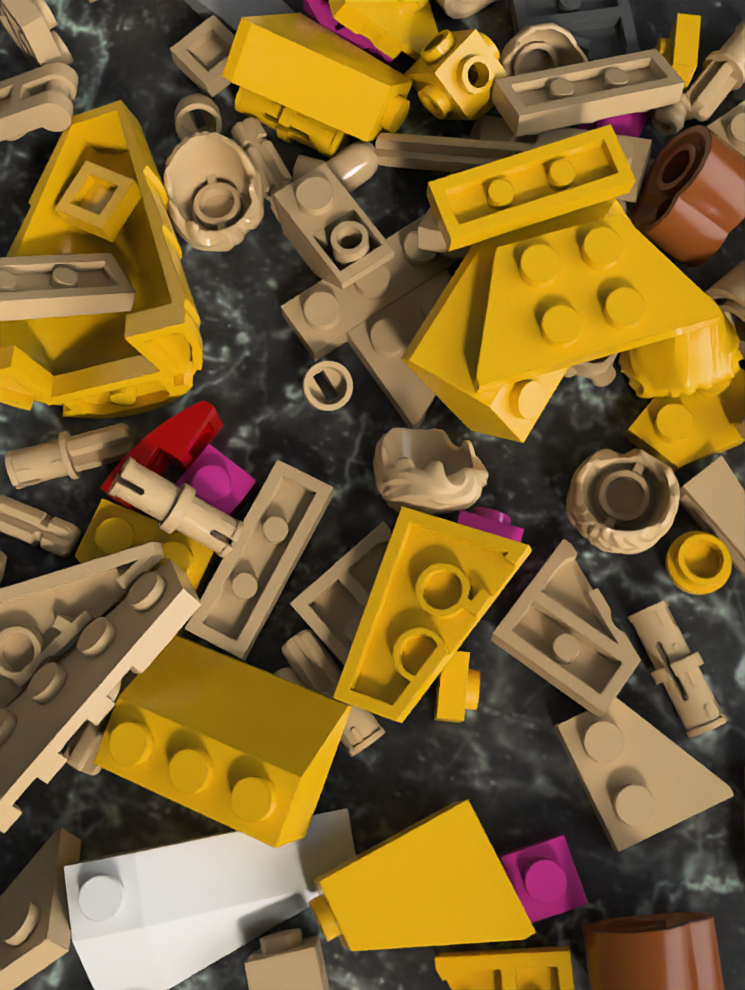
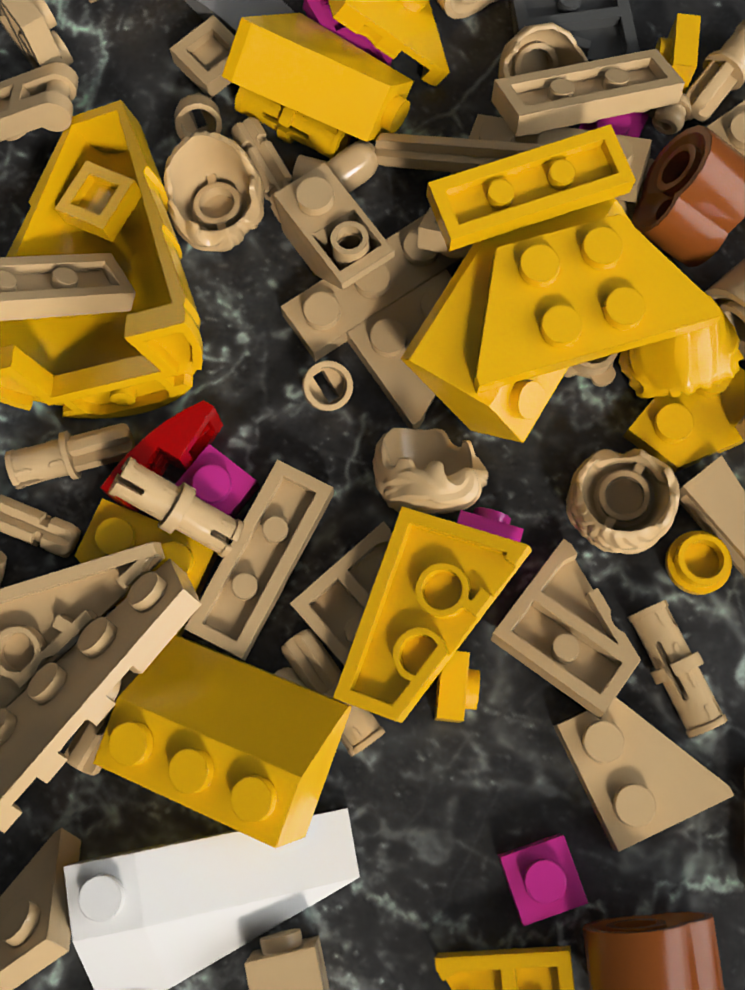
(422, 889): yellow slope -> none
(457, 74): yellow brick -> none

